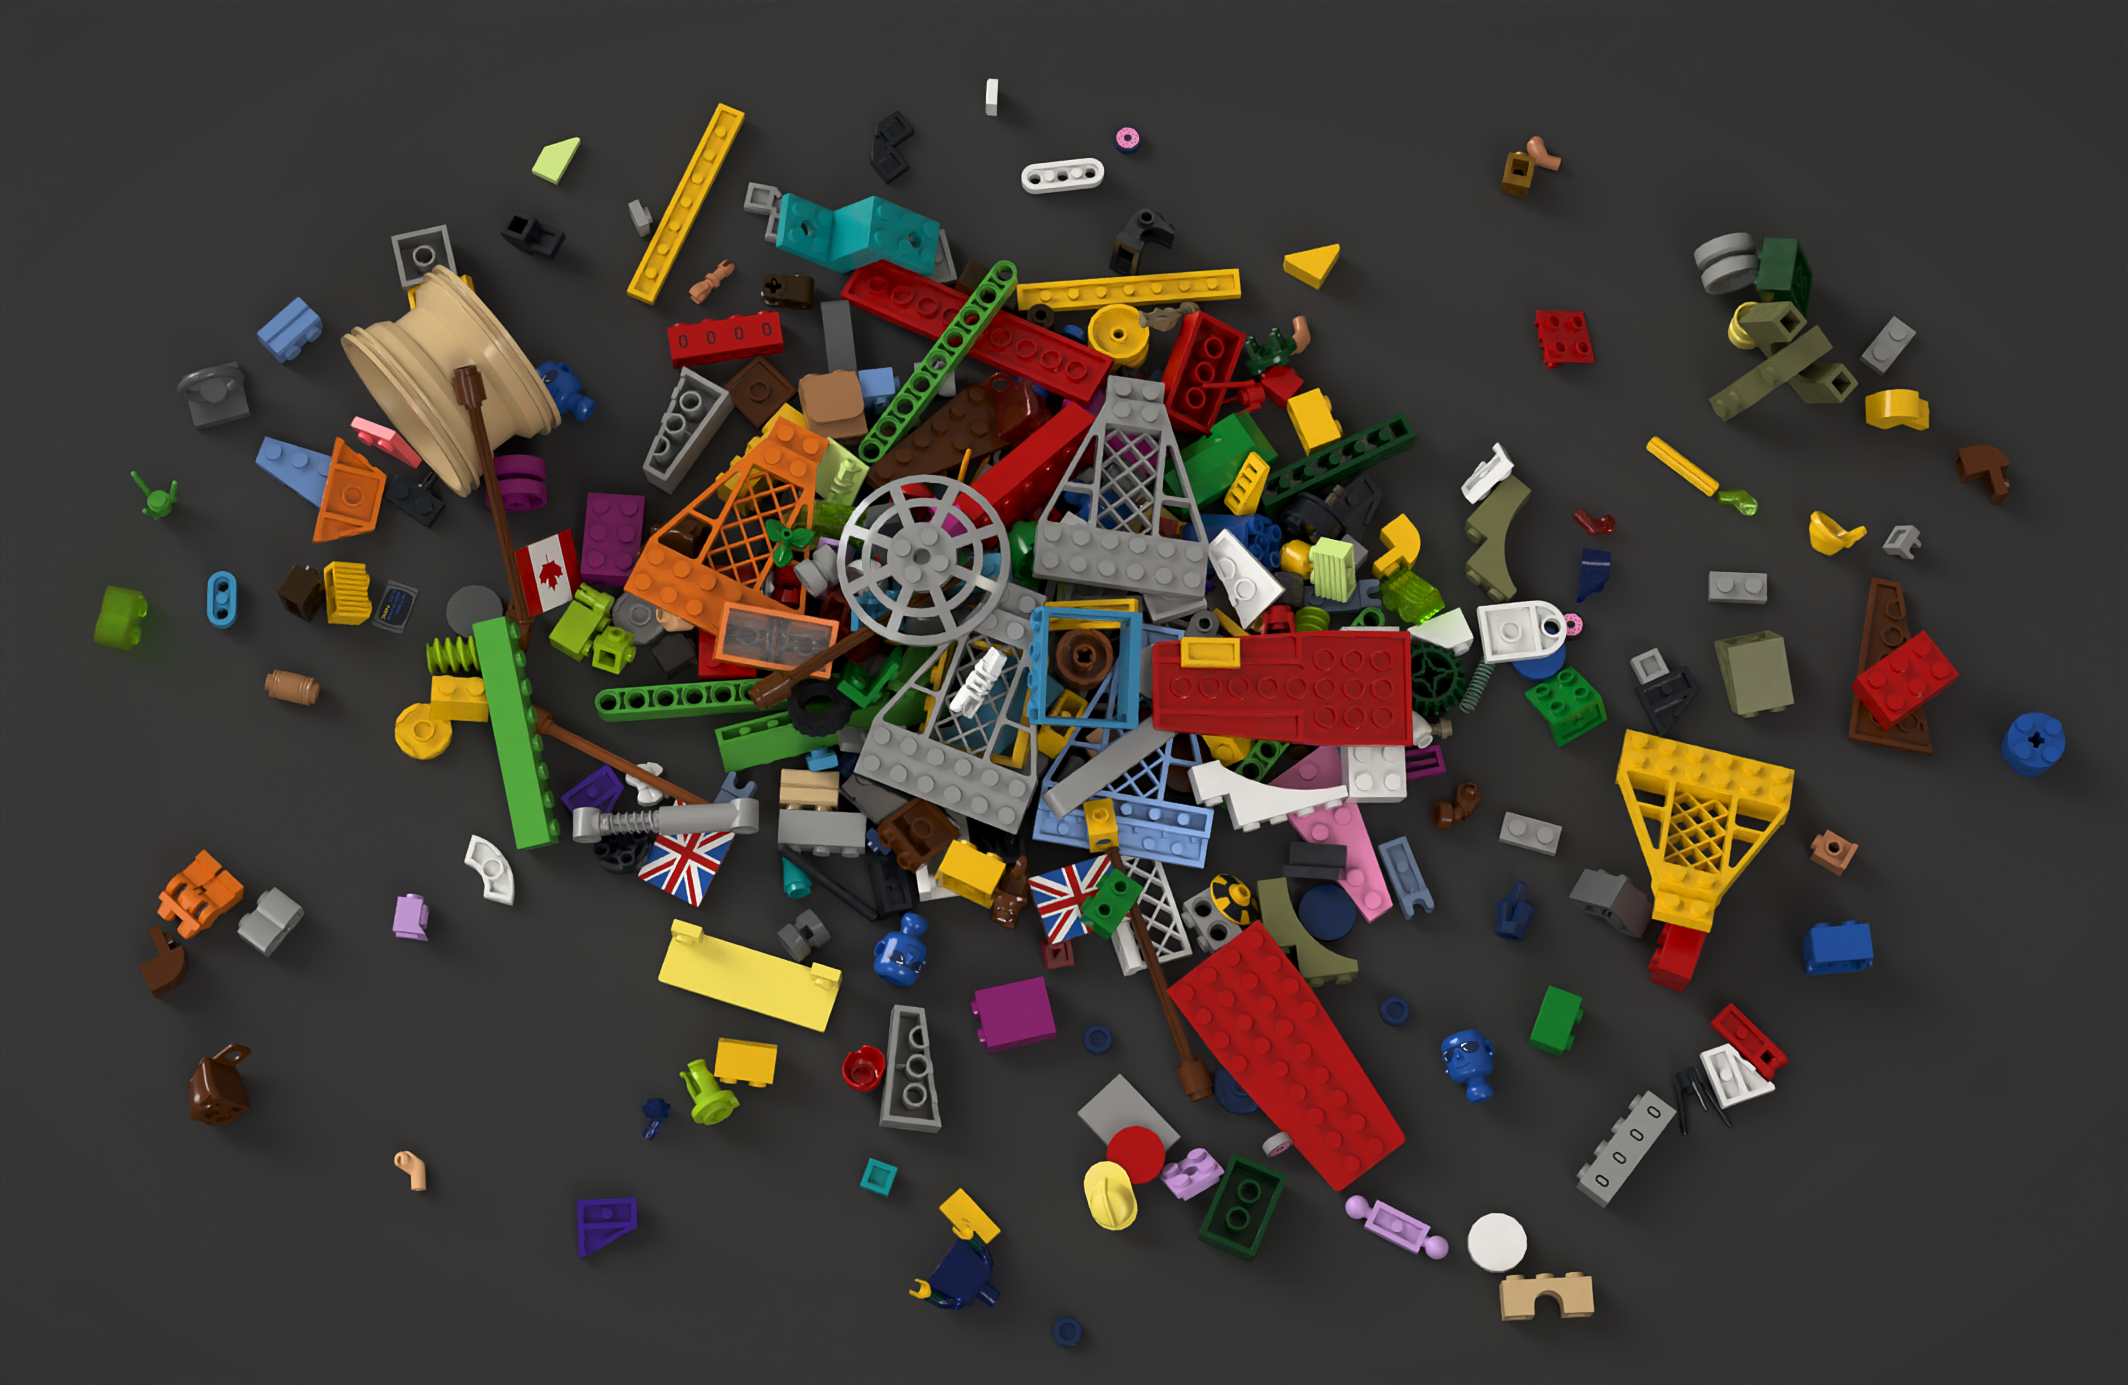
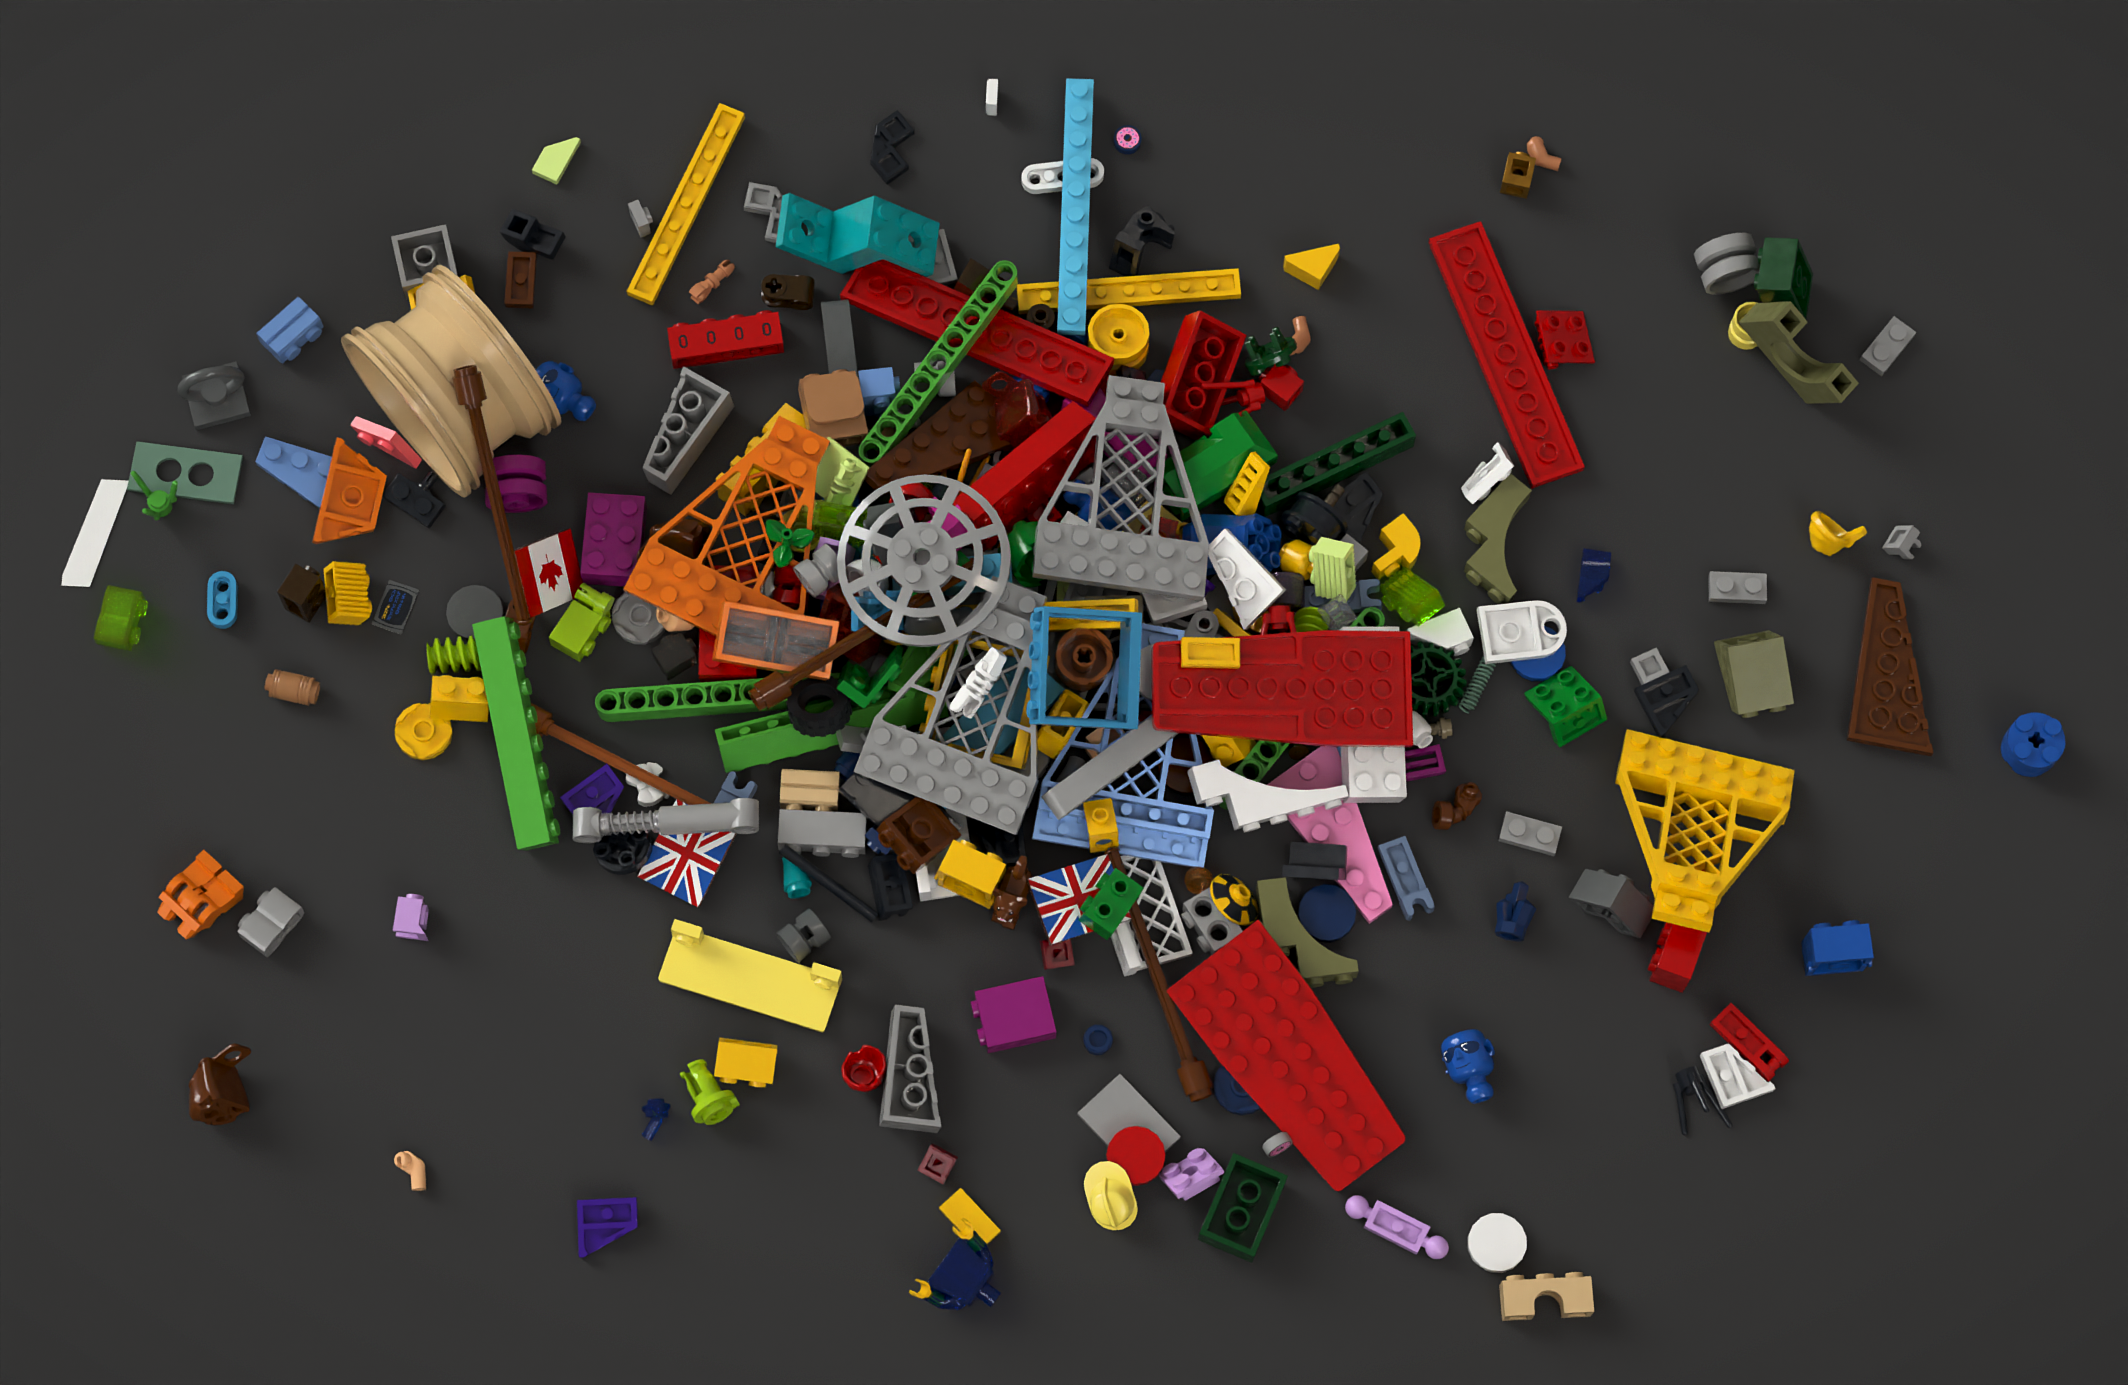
(94, 533): none -> white sticker
(169, 968): reddish brown brick -> none
(220, 489): none -> sand green piece
(493, 869): white tile -> none
(520, 280): none -> reddish brown plate
(613, 649): lime brick -> none
(759, 391): reddish brown tile -> none
(821, 759): dark azure plate -> none
(878, 1177): teal plate -> none
(902, 953): blue piece -> none
(937, 1163): none -> dark red tile
(1067, 1332): dark blue tile -> none
(1075, 207): none -> medium azure plate
(1166, 319): dark tan piece -> none
(1198, 879): none -> clear orange plate
(1314, 421): yellow brick -> none
(1337, 613): none -> clear tile
(1395, 1011): dark blue tile -> none
(1506, 355): none -> red plate
(1555, 1021): green brick -> none
(1575, 625): tile -> none
(1595, 526): clear red arm -> none
(1625, 1149): light grey brick -> none
(1682, 466): yellow axle -> none
(1740, 499): clear neon green arm -> none
(1770, 373): olive arch -> none
(1832, 861): nougat brick -> none
(1896, 408): yellow brick -> none
(1904, 680): red brick -> none
(1987, 464): reddish brown brick -> none

